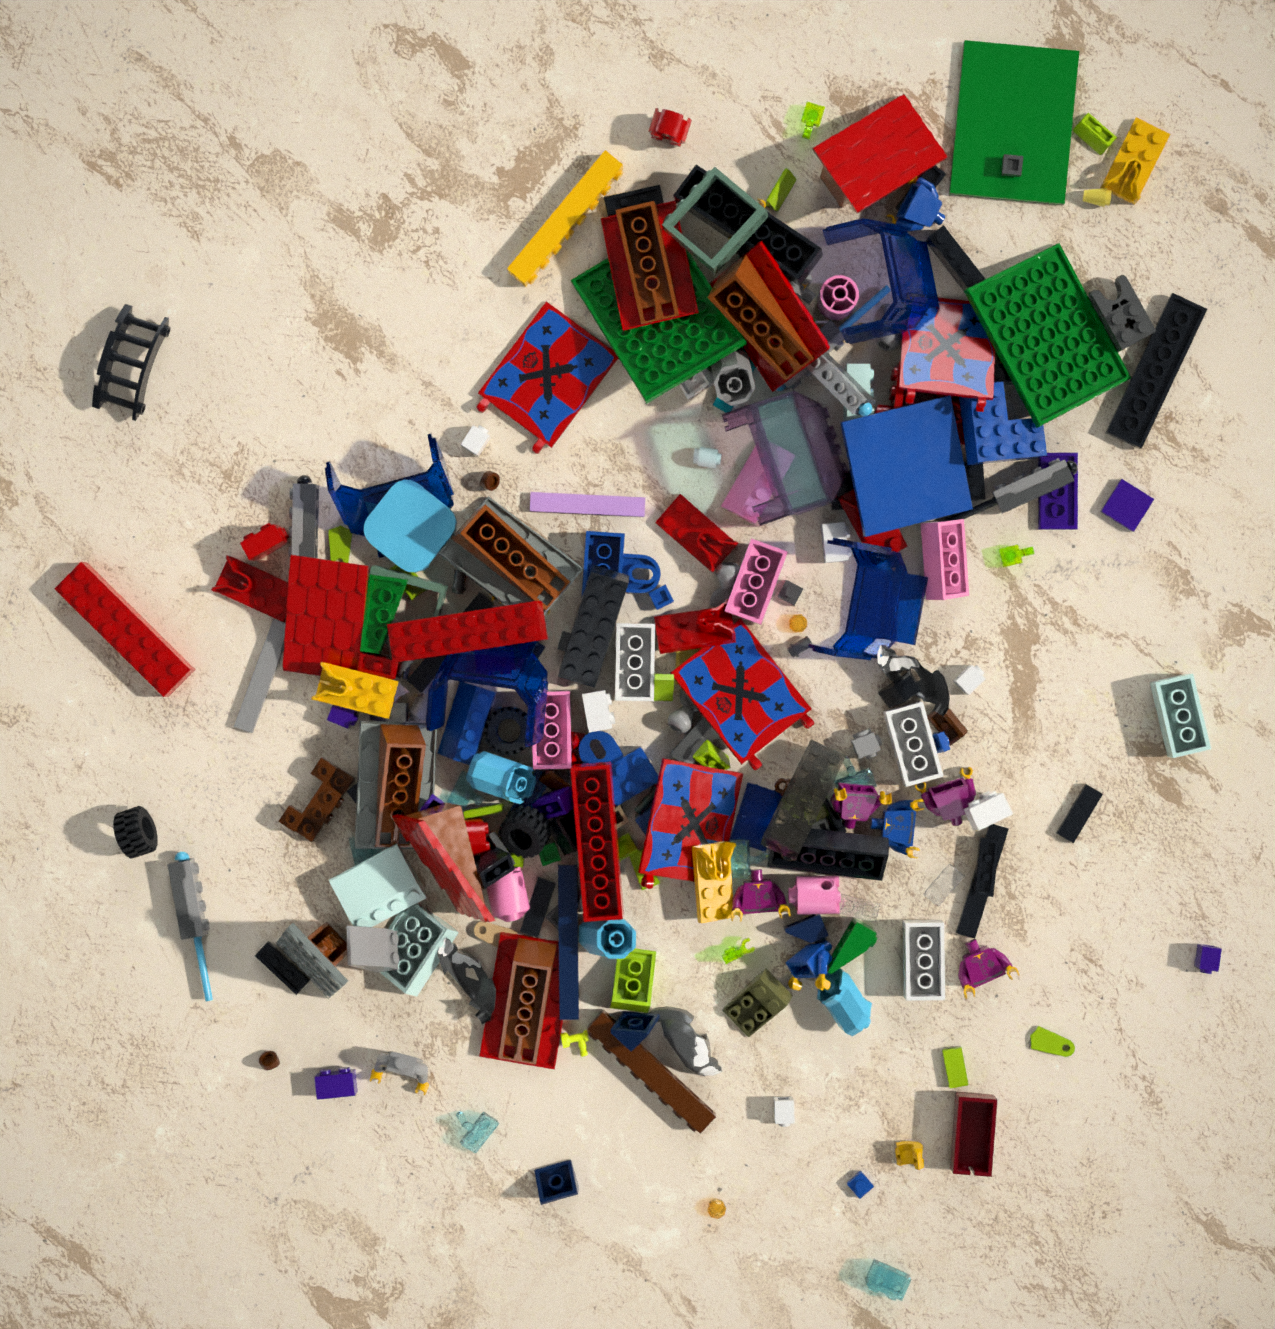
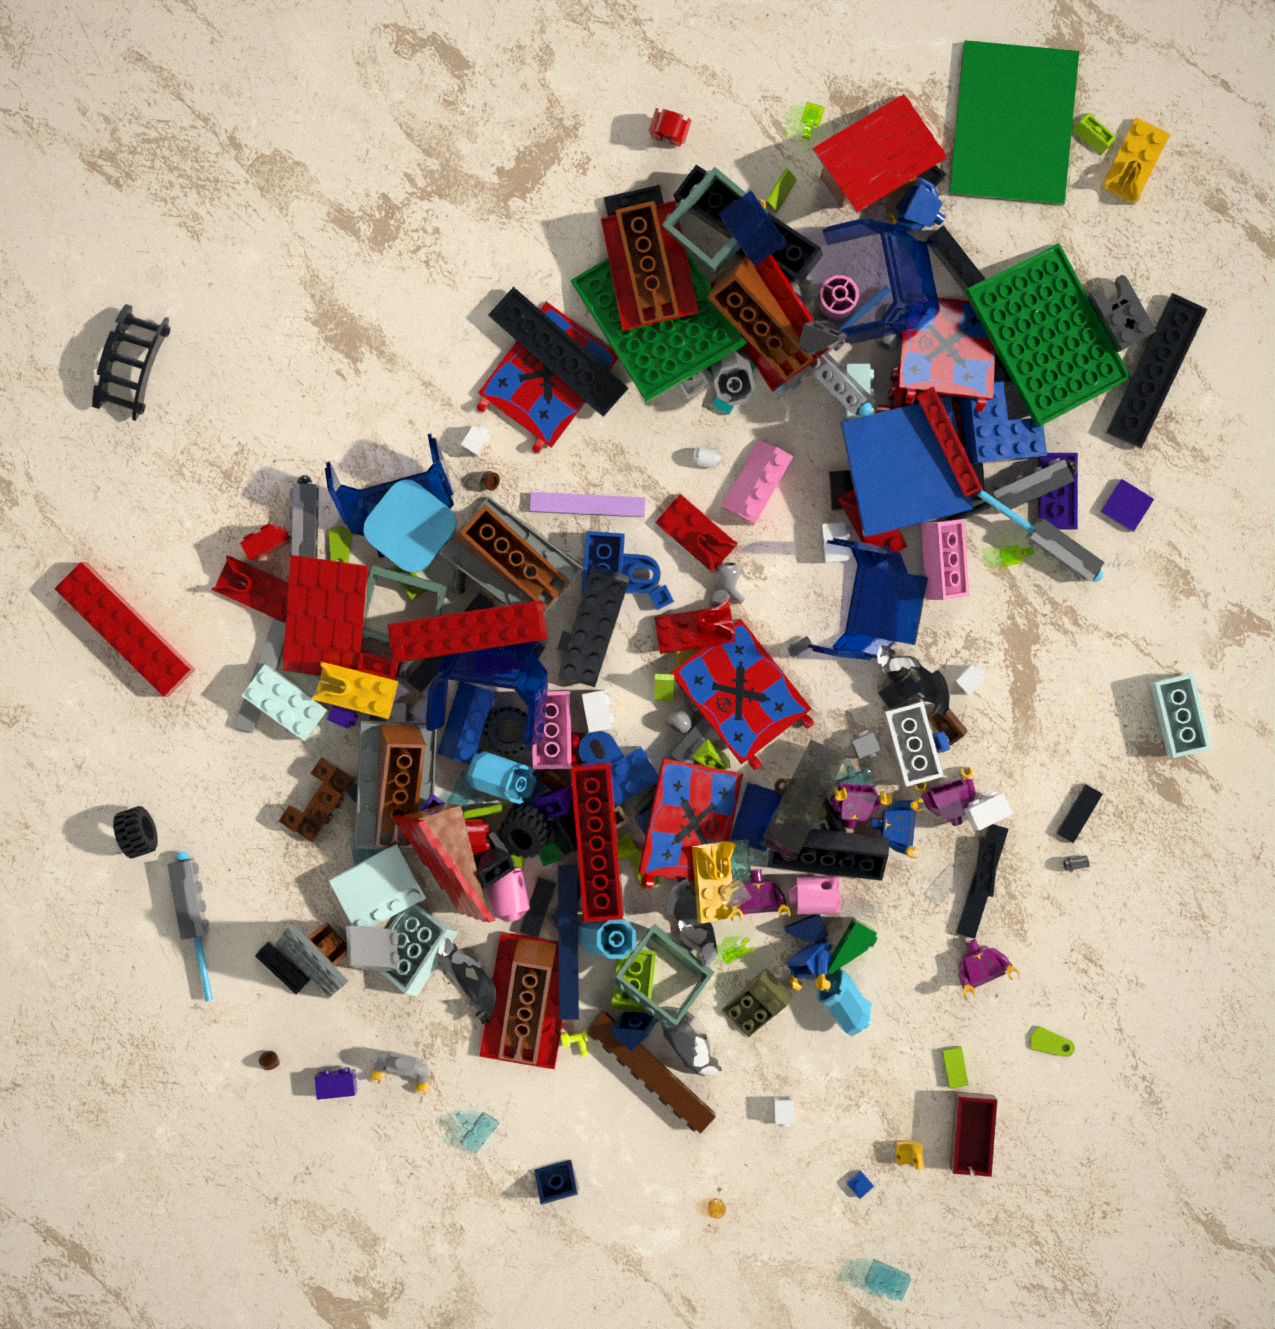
(284, 702): none -> light aqua brick
(381, 606): green wing -> none
(492, 932): tan piece -> none
(558, 352): none -> black plate
(565, 218): yellow brick -> none
(635, 662): white brick -> none
(679, 953): none -> sand green window
(693, 934): none -> dark grey animal
(735, 894): none -> clear brick
(752, 228): none -> clear blue piece
(756, 581): bright pink slope -> none
(790, 592): dark grey plate -> none
(794, 452): windscreen -> none
(798, 623): clear yellow tile -> none
(818, 337): none -> dark grey slope
(923, 960): white brick -> none
(949, 441): none -> red tile
(1012, 165): dark grey plate -> none
(1054, 544): none -> piece
(1076, 863): none -> dark grey pin
(1098, 196): light yellow cone -> none
(1208, 958): dark purple brick -> none

